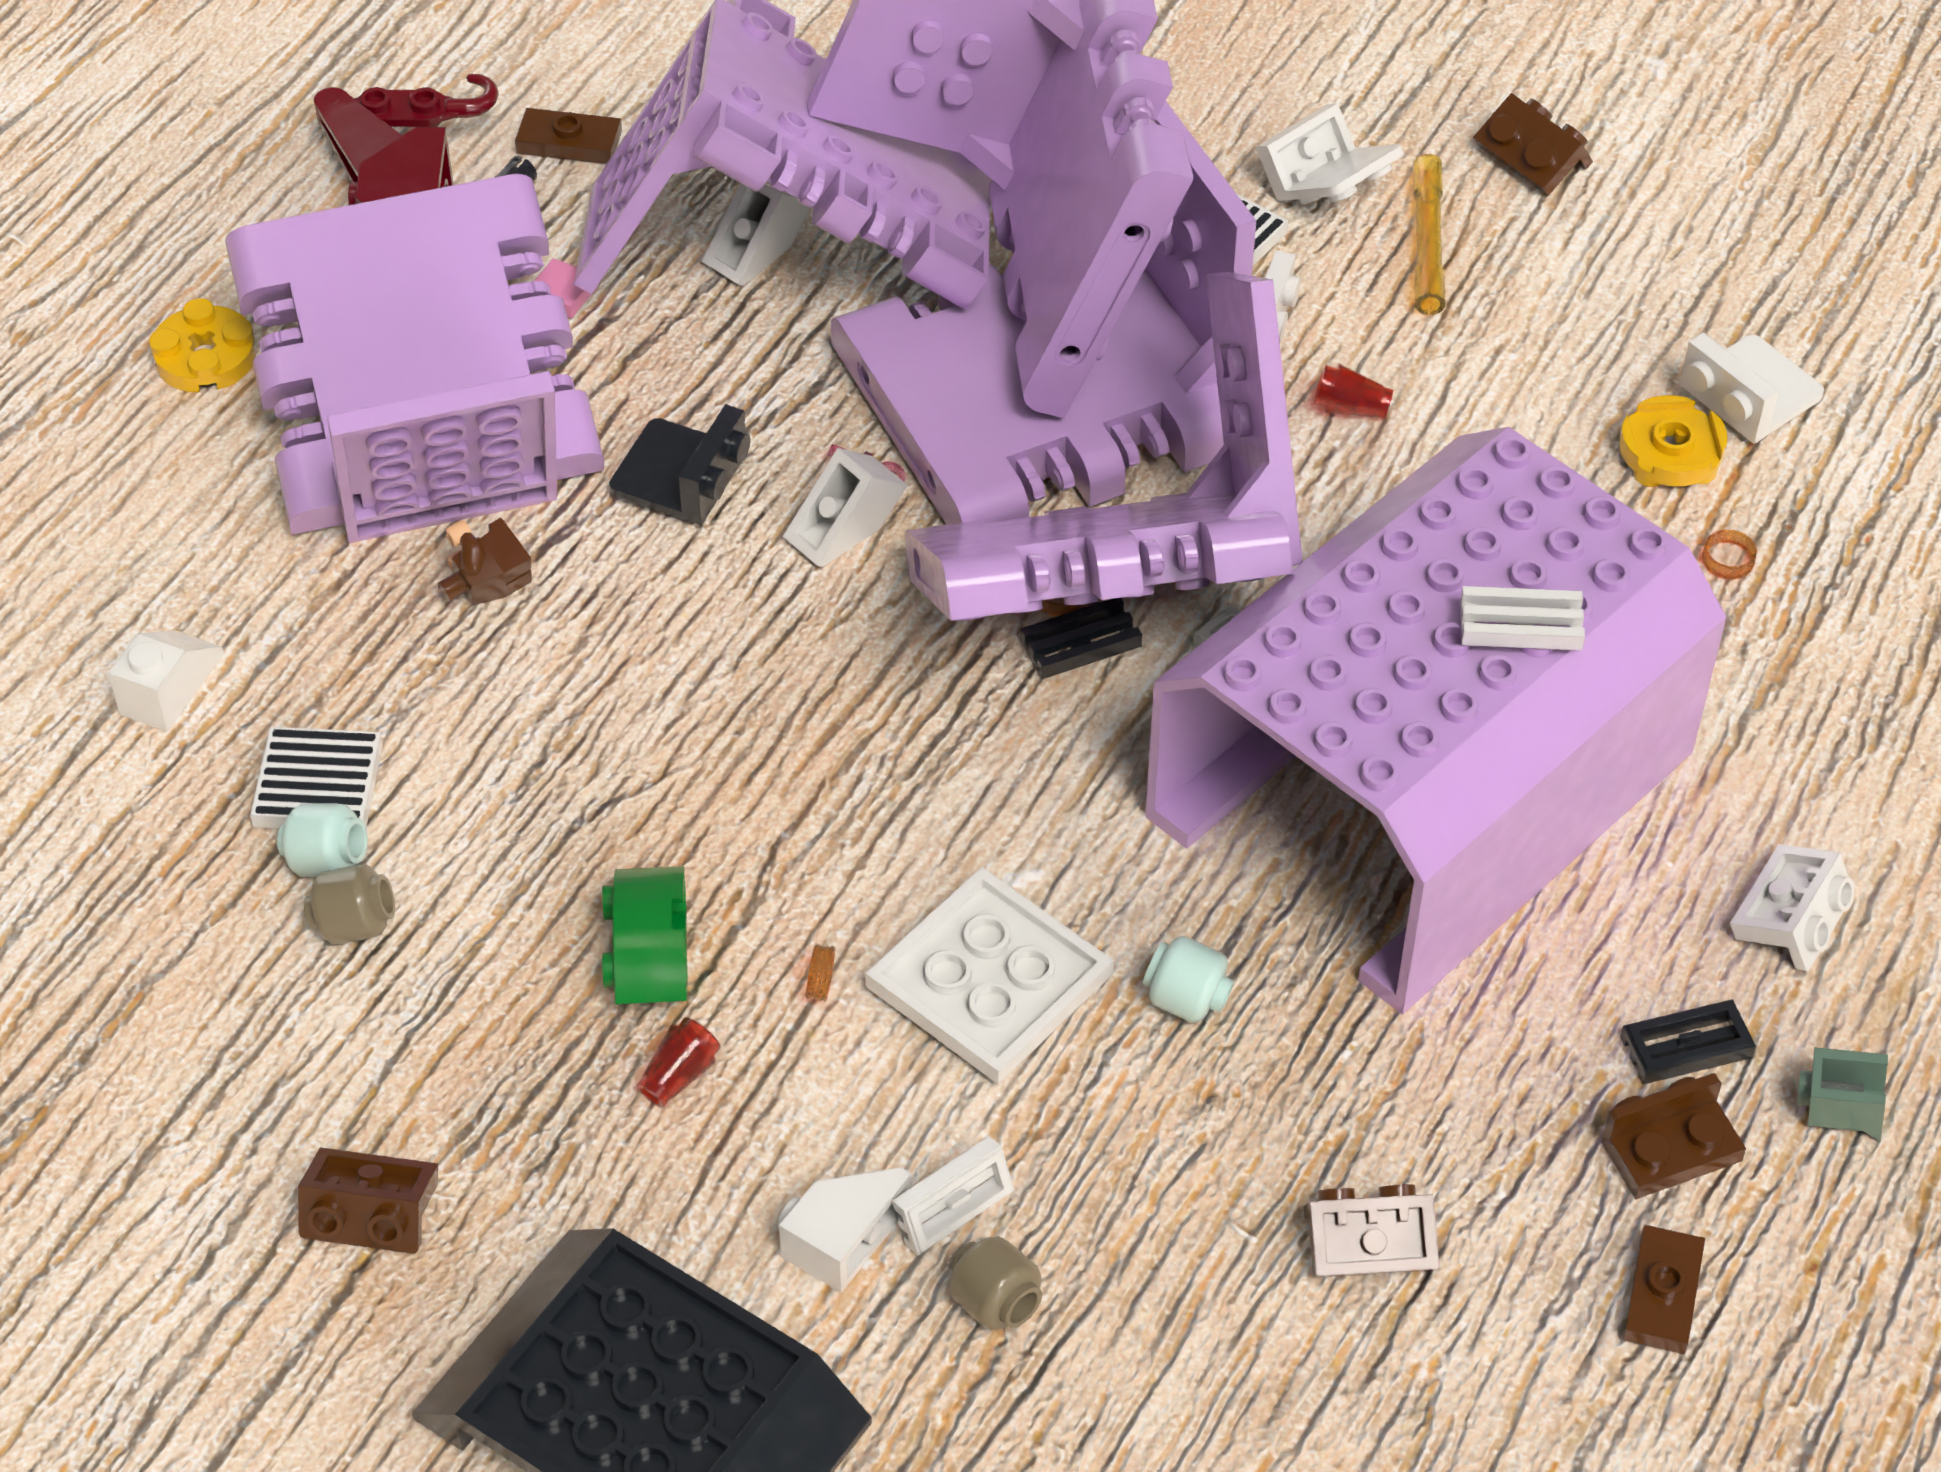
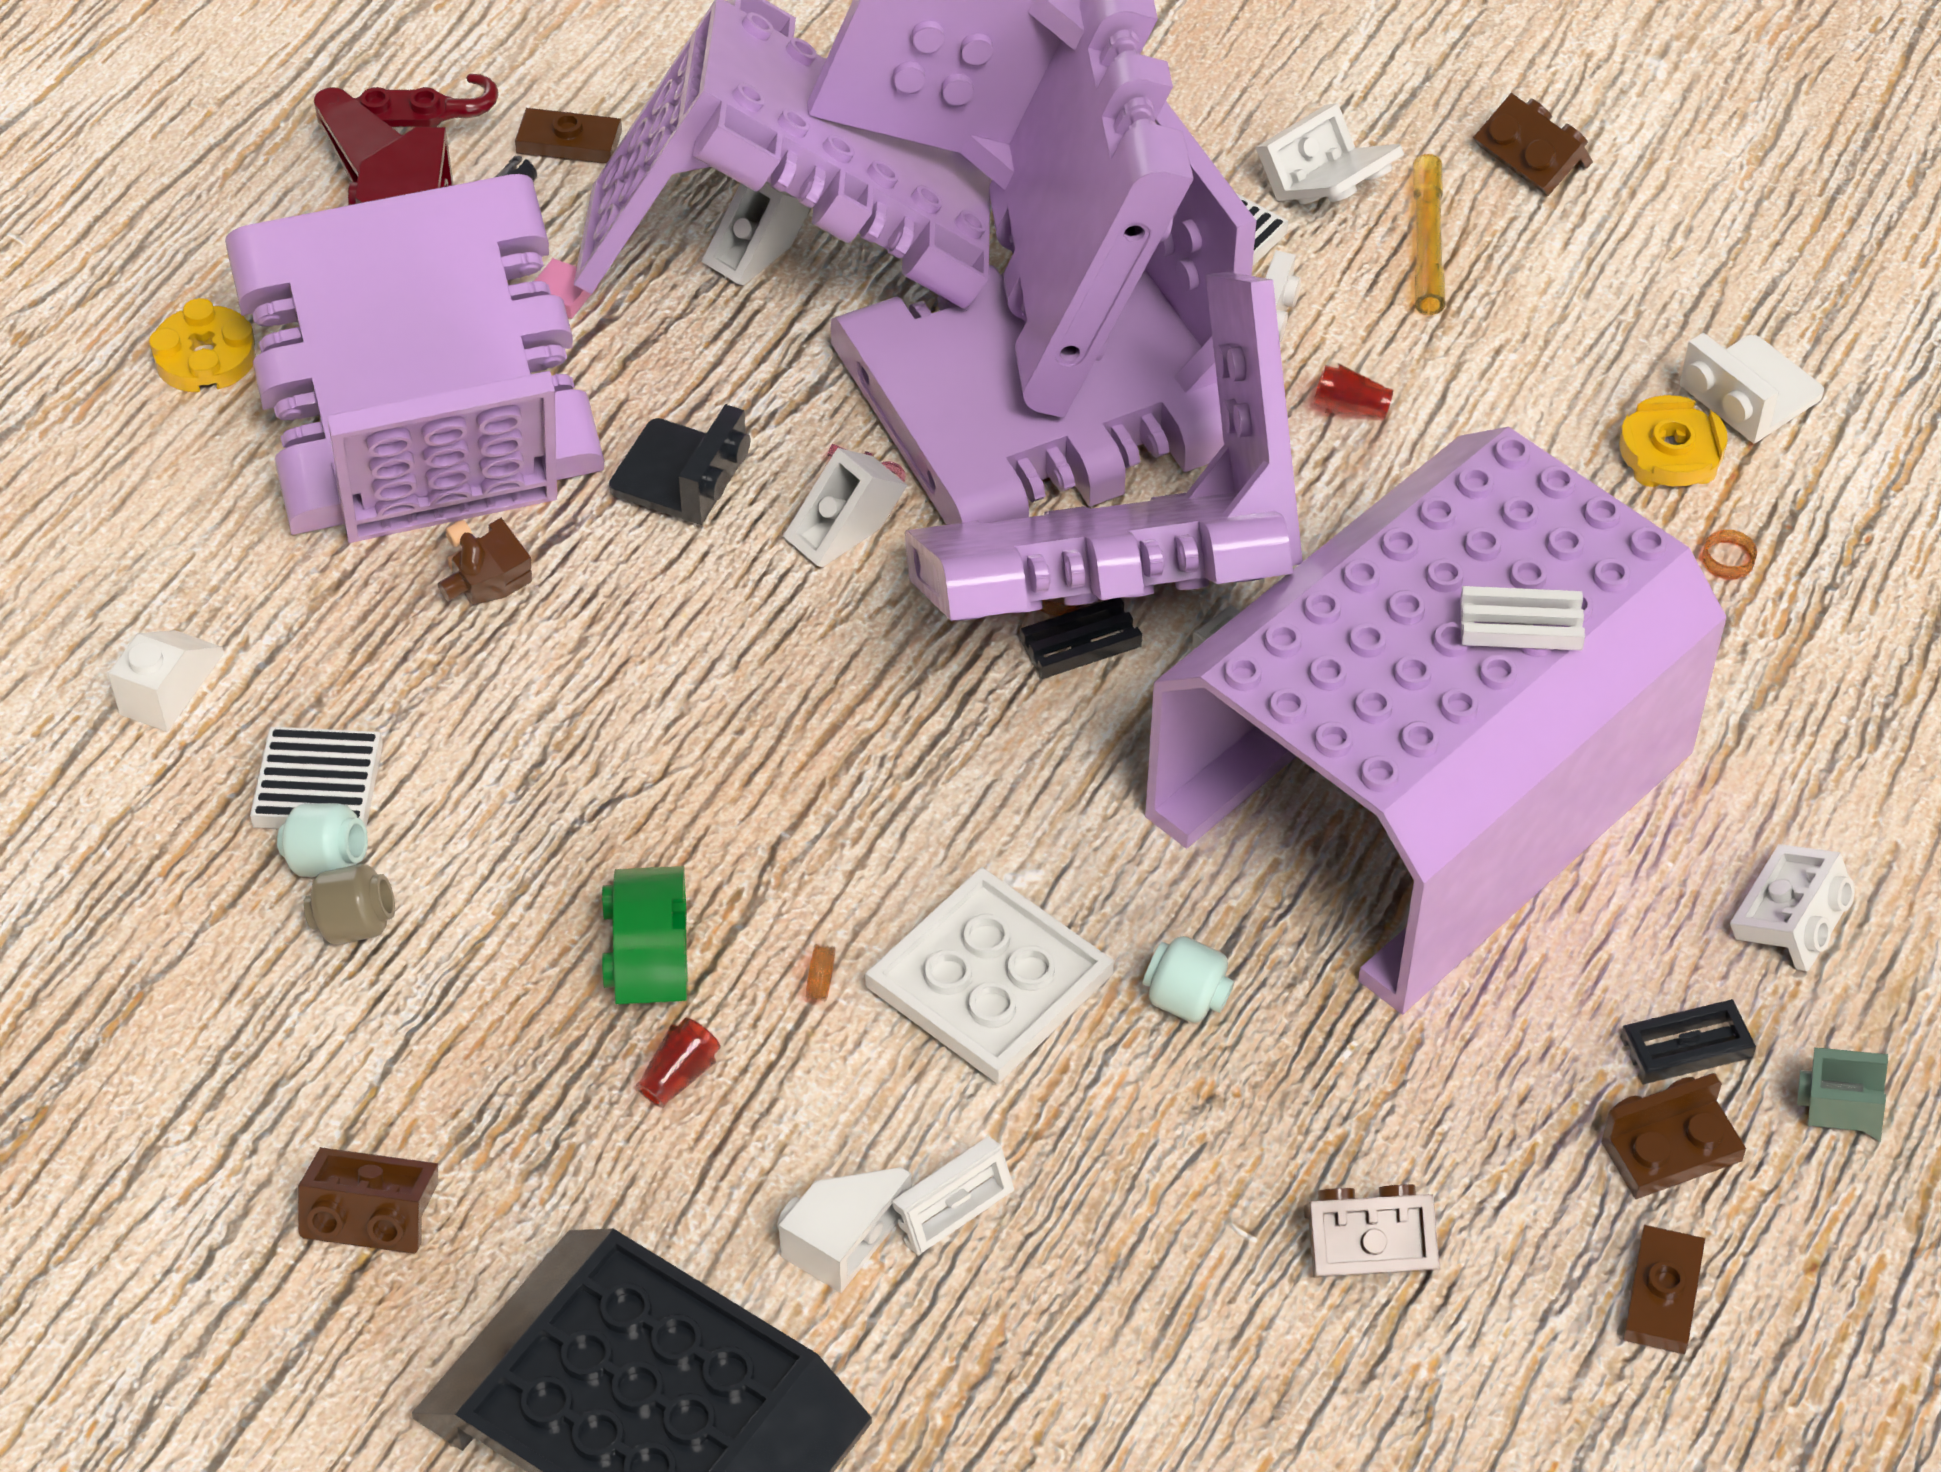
(995, 1283): dark tan head -> none

